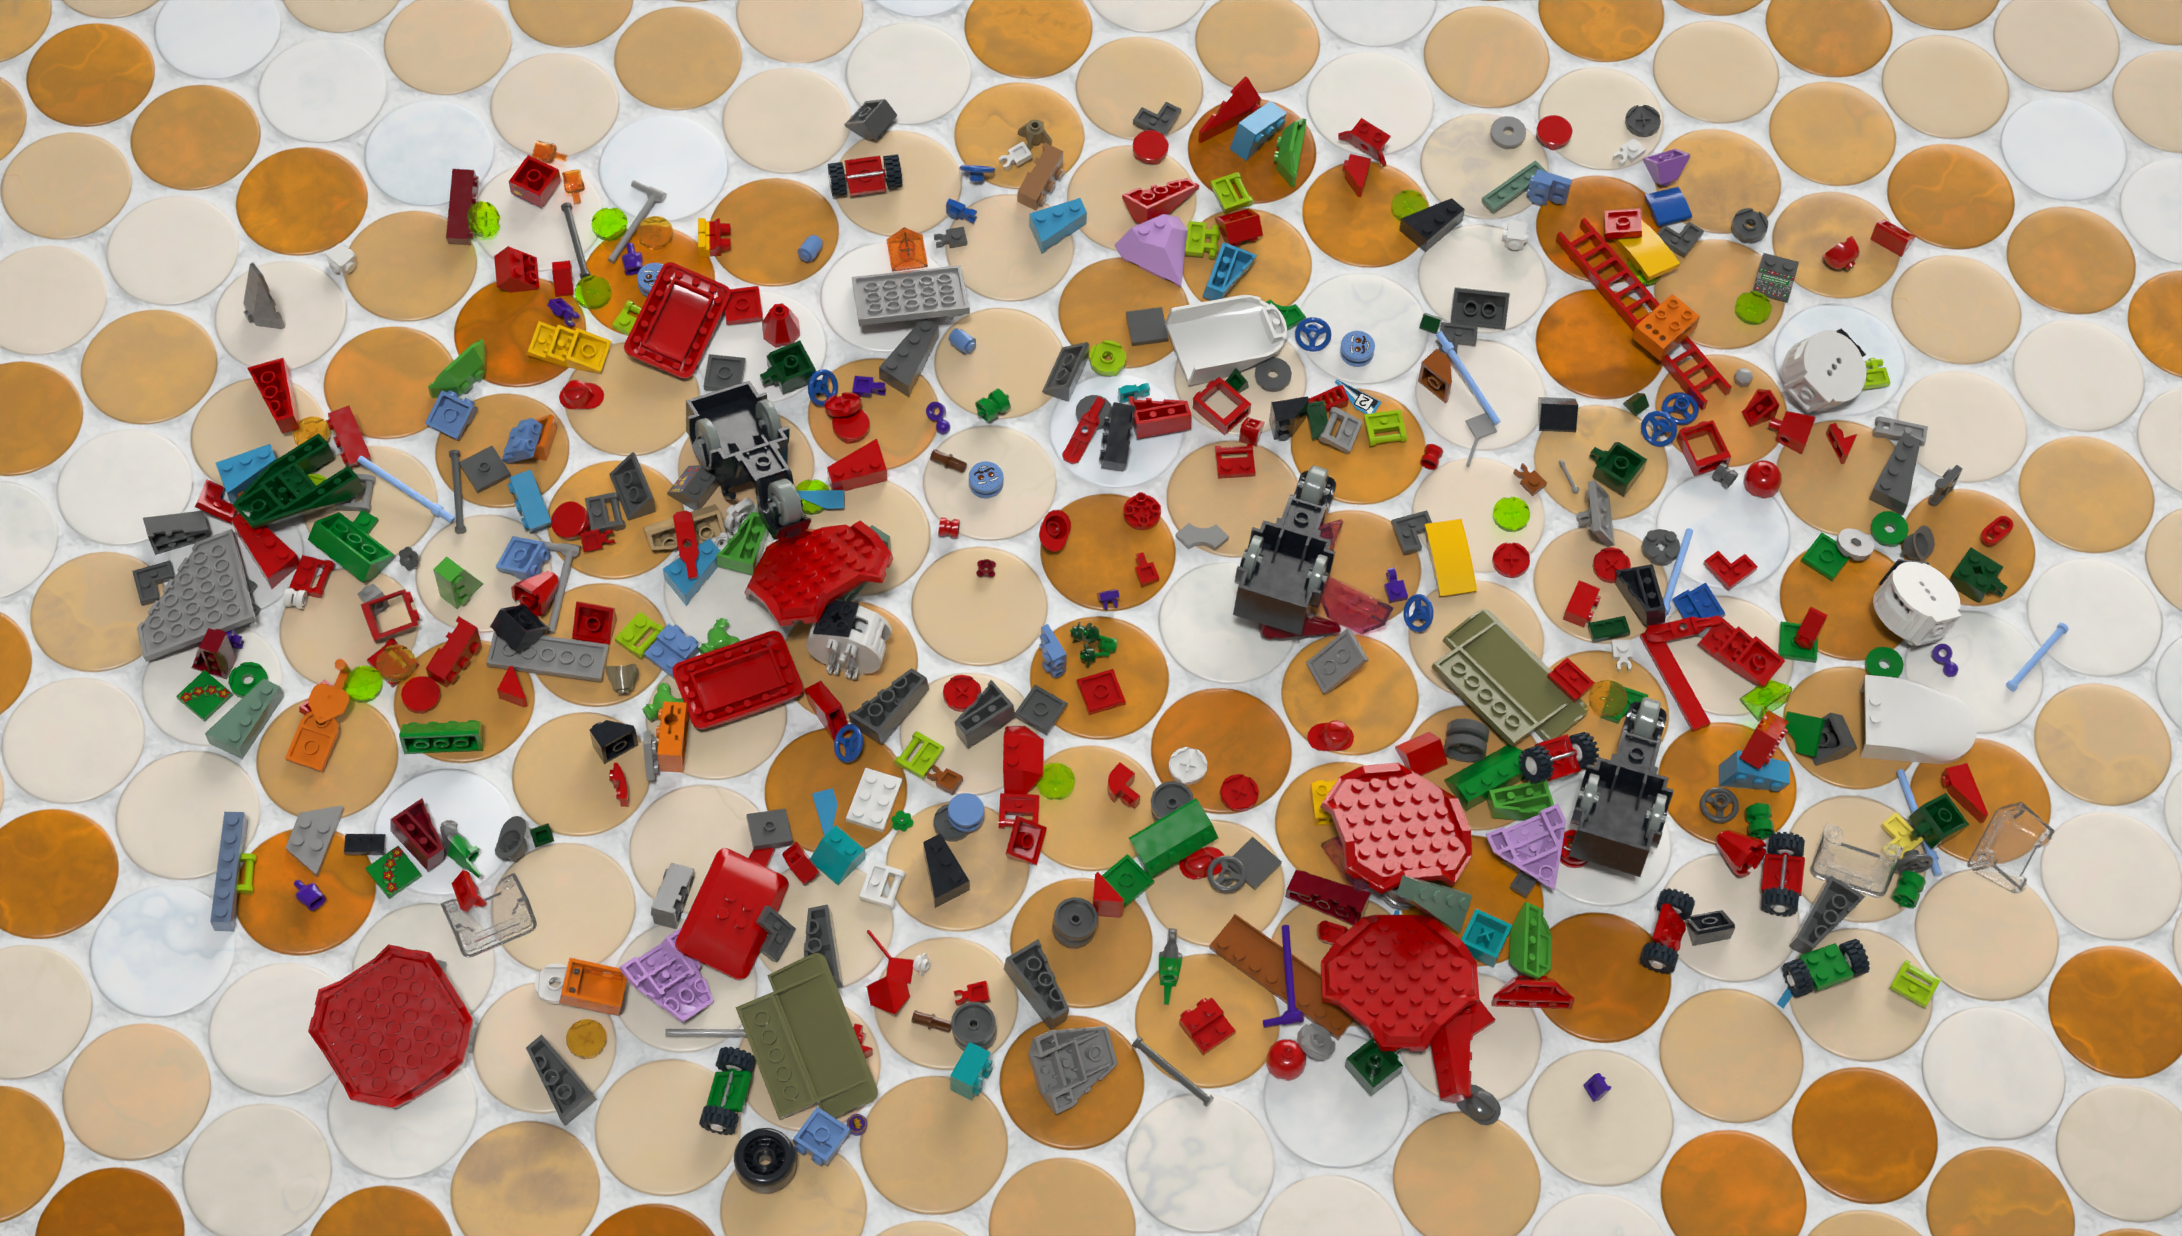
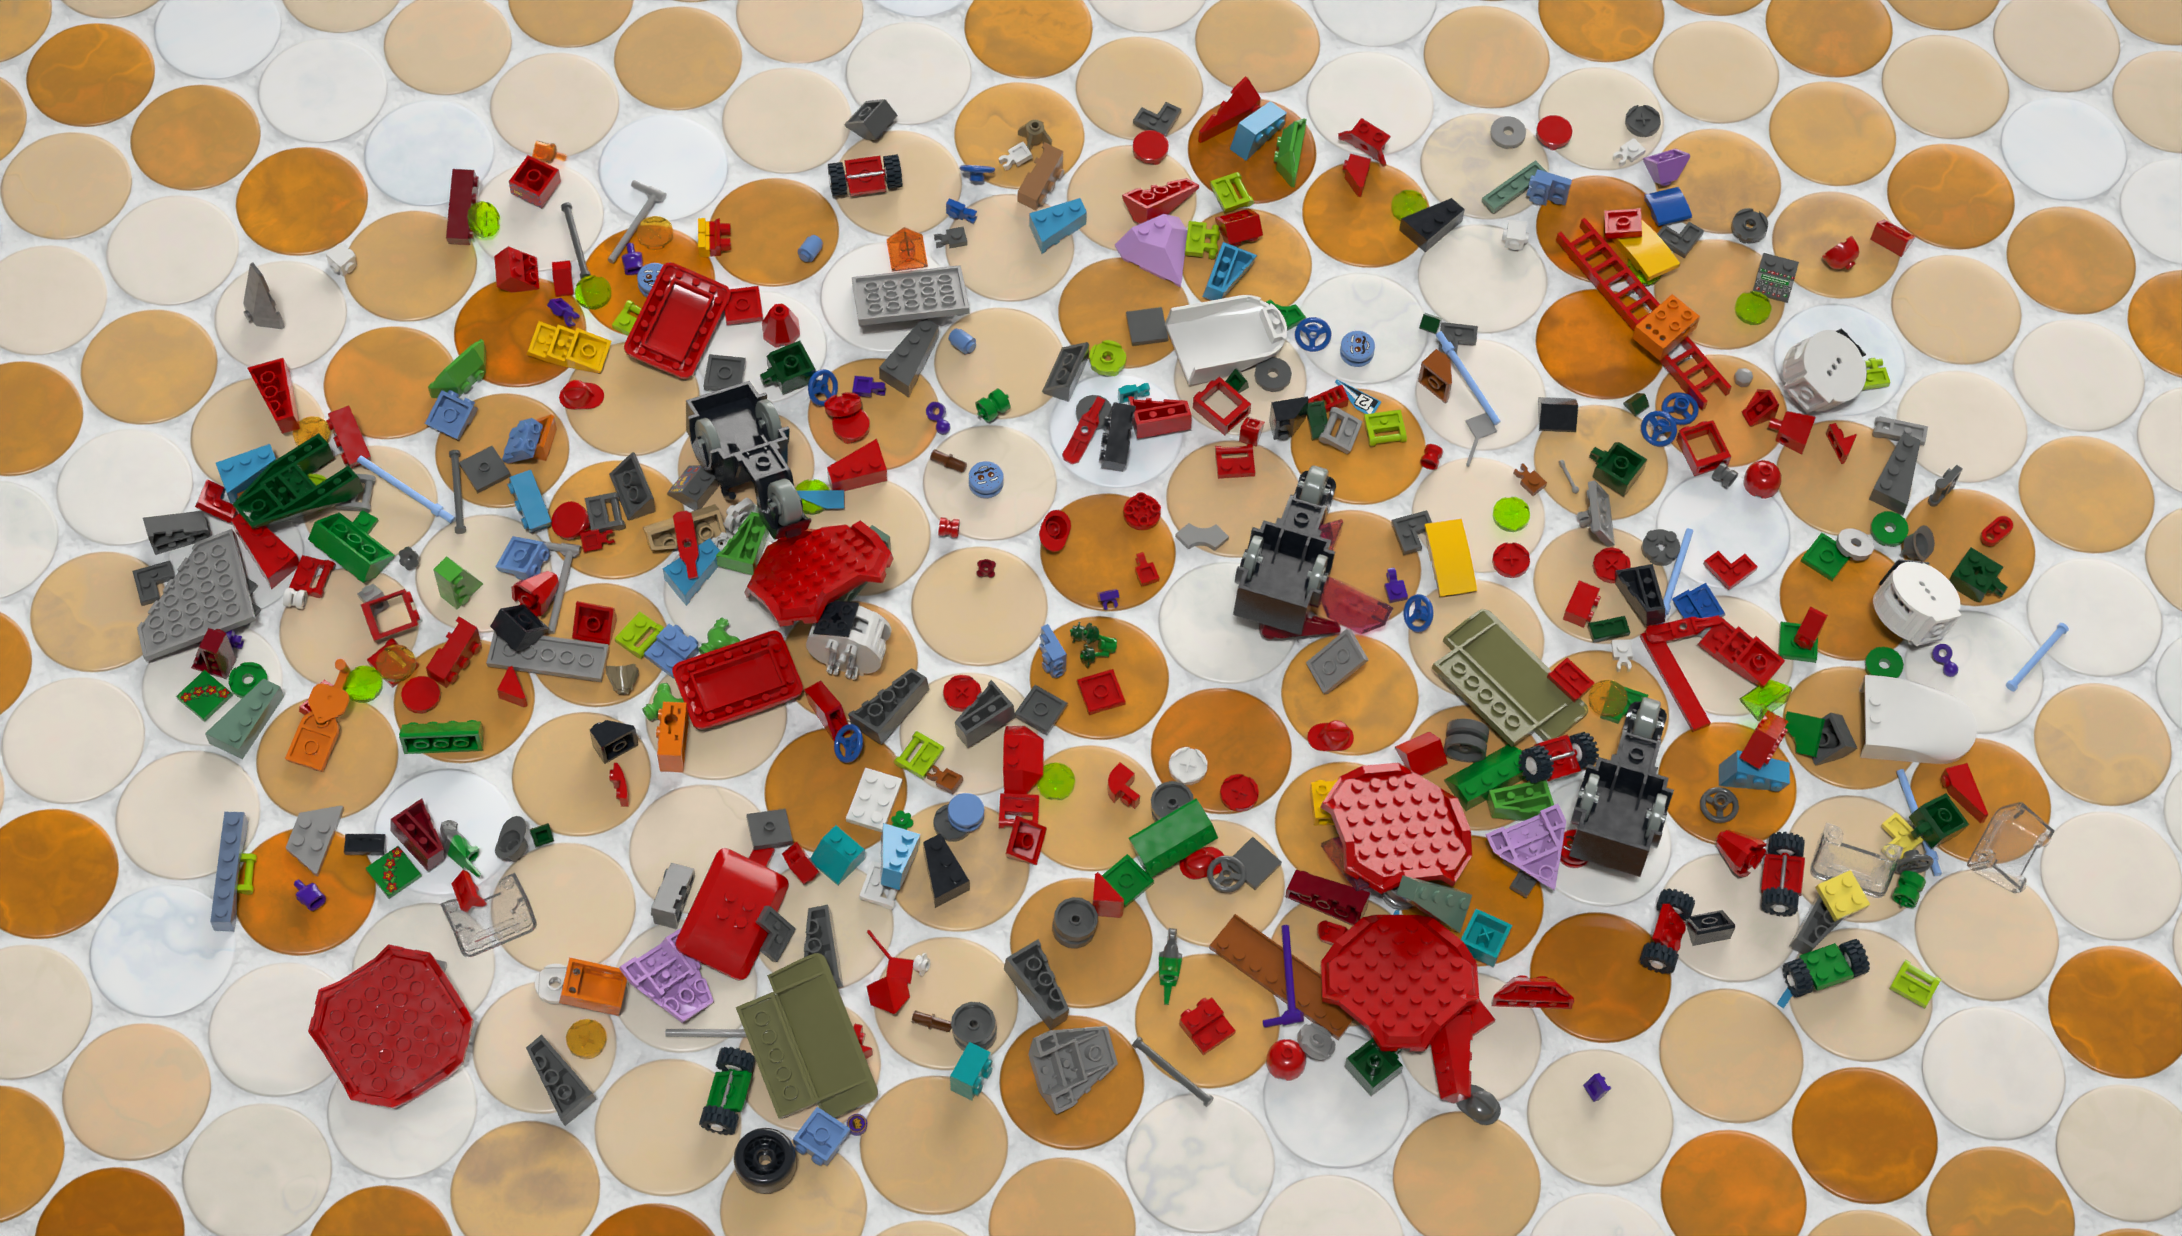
(573, 184): clear orange piece -> none
(609, 224): clear neon green tile -> none
(650, 746): light grey plate -> none
(826, 807): dark azure sticker -> none
(897, 854): none -> wedge
(975, 993): red plate -> none
(1479, 308): dark grey slope -> none
(1531, 942): bright green wedge -> none
(1758, 817): green wheel -> none
(1842, 895): none -> light yellow plate

